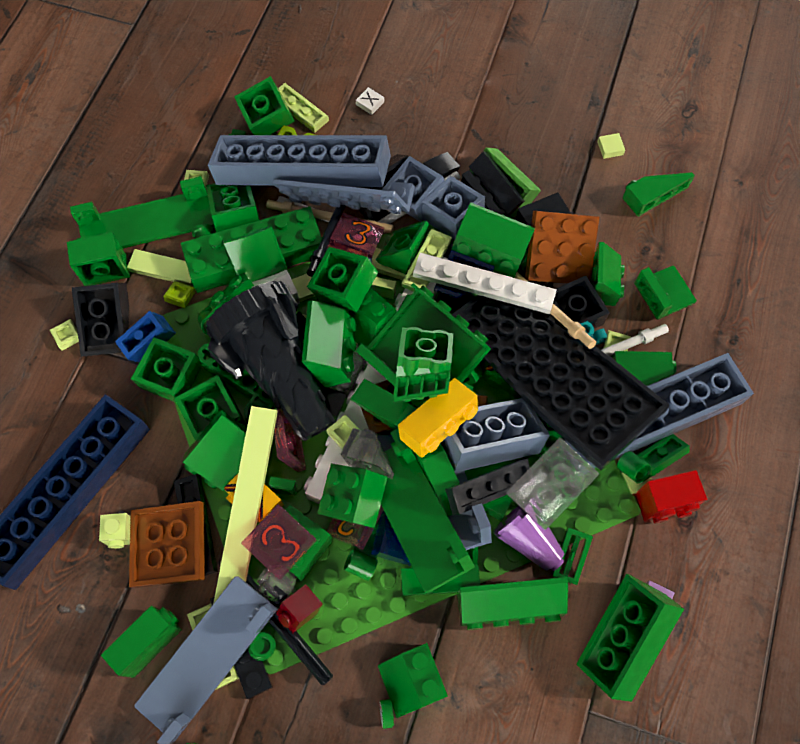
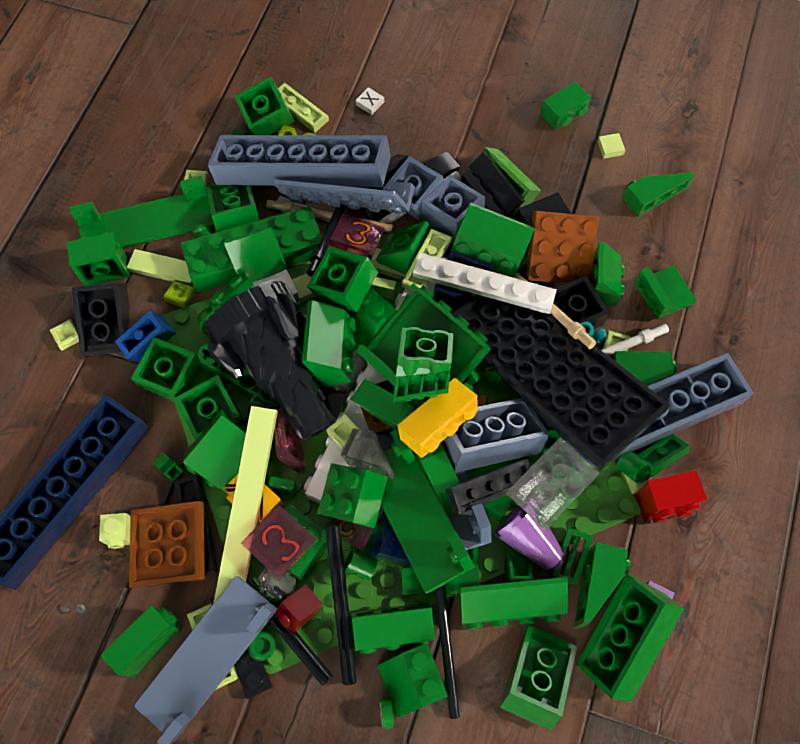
(167, 467): none -> green piece
(341, 604): none -> black axle
(392, 627): none -> green brick
(447, 654): none -> black bar
(518, 569): none -> green slope
(539, 678): none -> green slope
(565, 106): none -> green brick
(600, 576): none -> green slope

